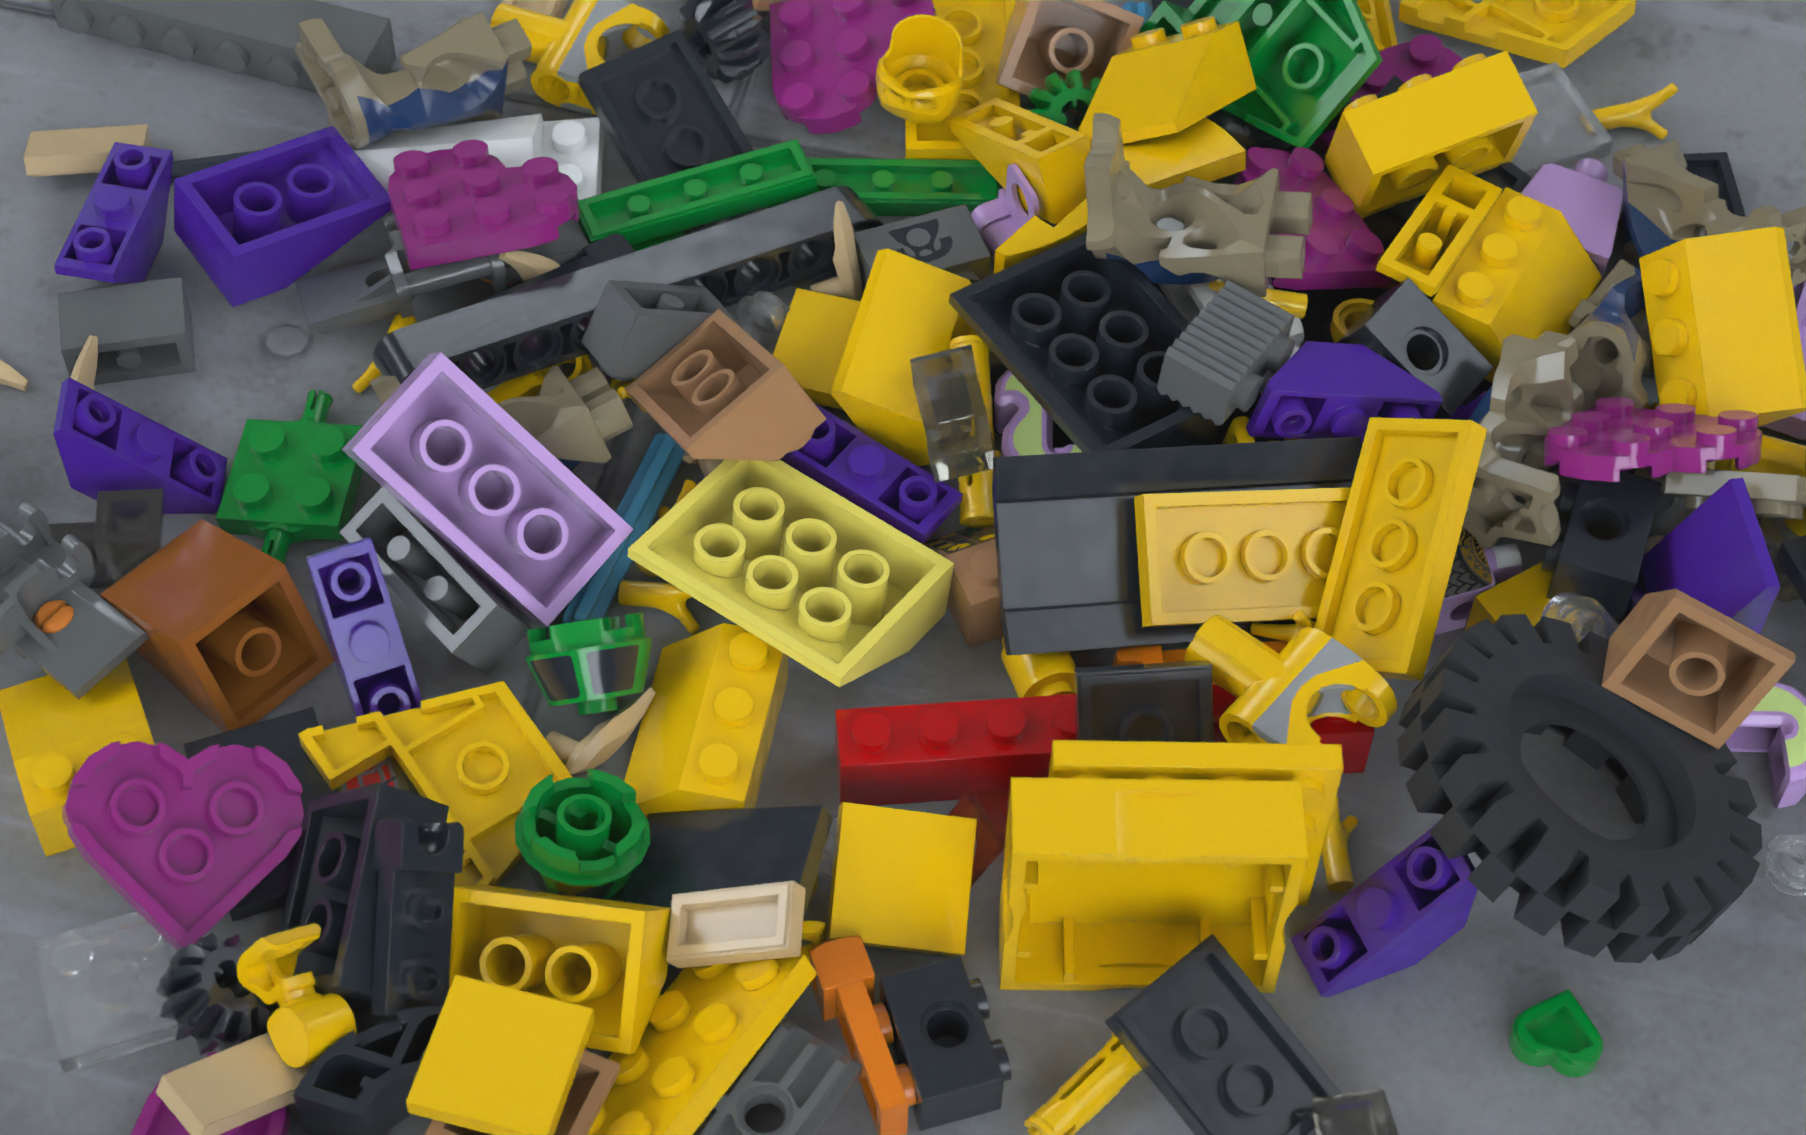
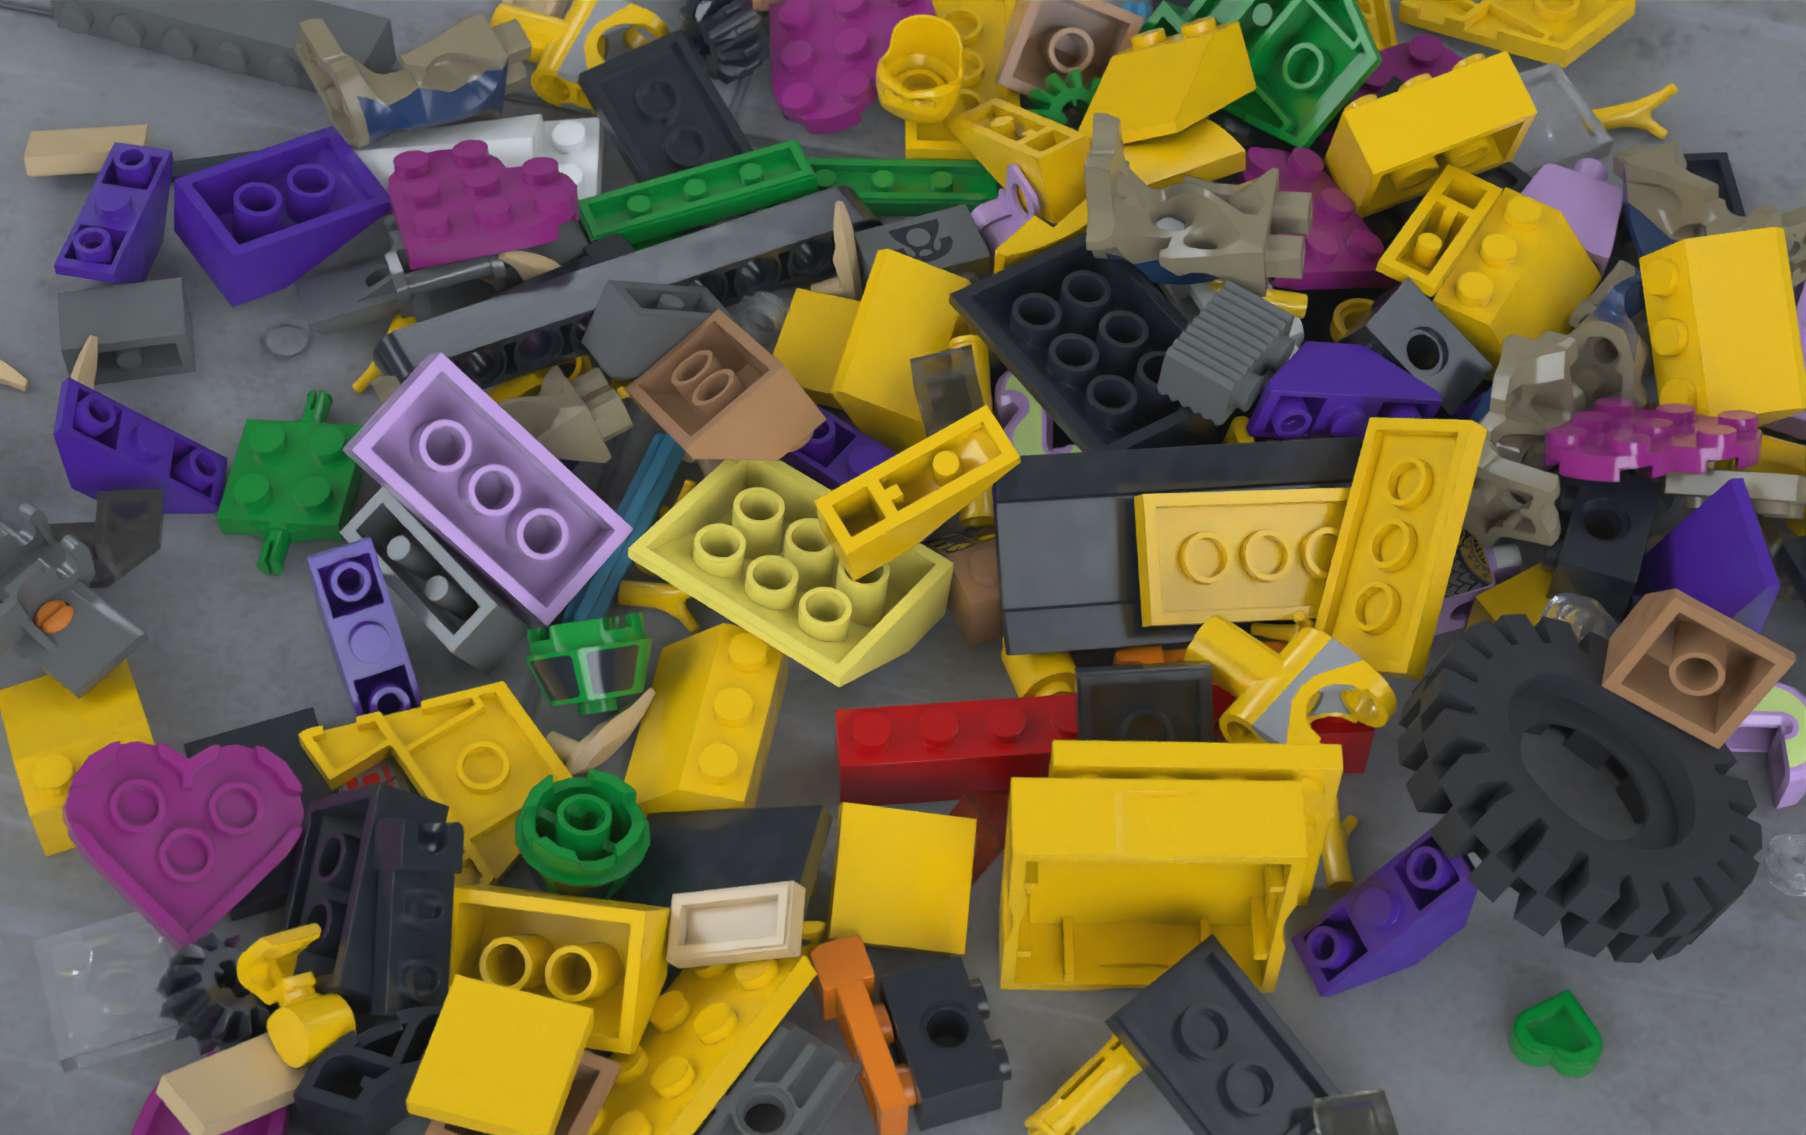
(222, 624): dark orange slope -> none
(914, 492): none -> yellow slope

